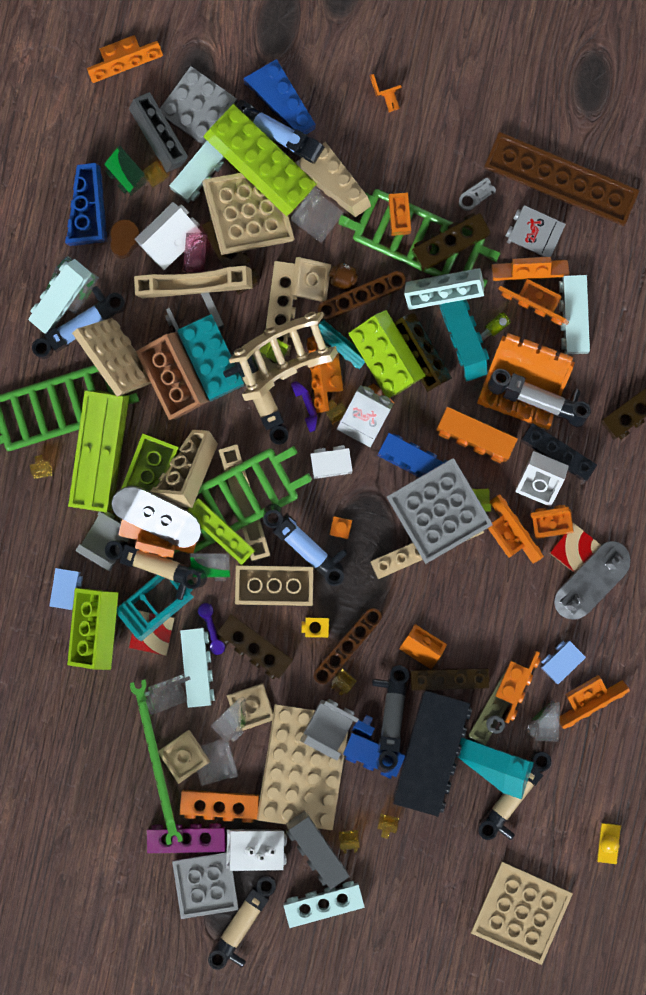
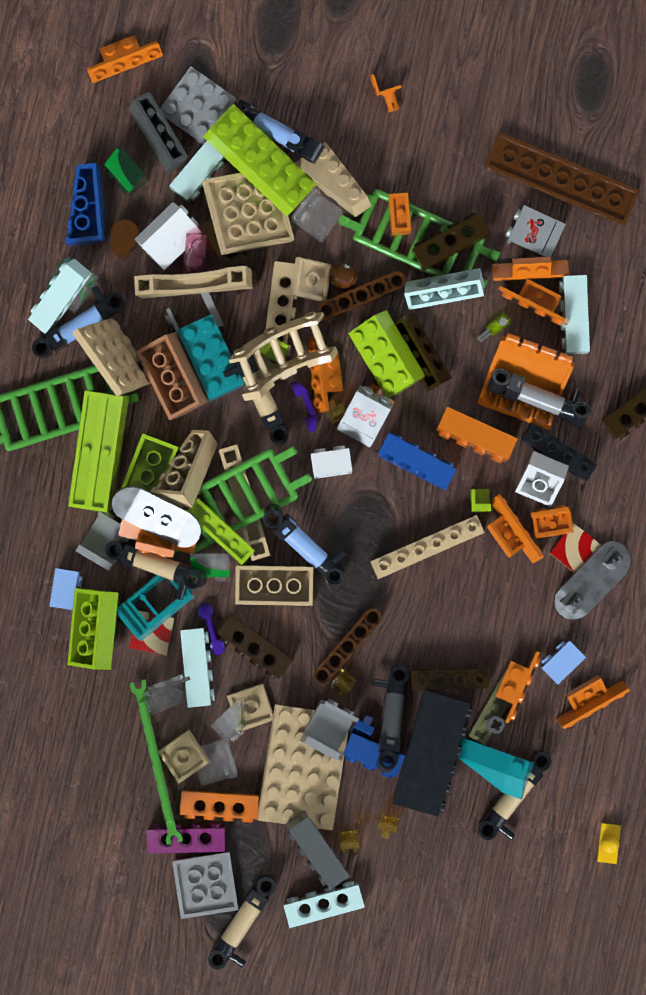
(41, 468): clear yellow tile -> none
(155, 174): clear yellow tile -> none
(255, 849): white piece -> none
(279, 95): blue wedge -> none
(324, 622): yellow brick -> none
(340, 527): orange plate -> none
(343, 345): teal piece -> none
(423, 646): orange panel -> none
(439, 511): light grey plate -> none
(465, 339): teal wedge -> none
(477, 193): light grey piece -> none
(521, 913): tan plate -> none
(546, 723): clear slope -> none

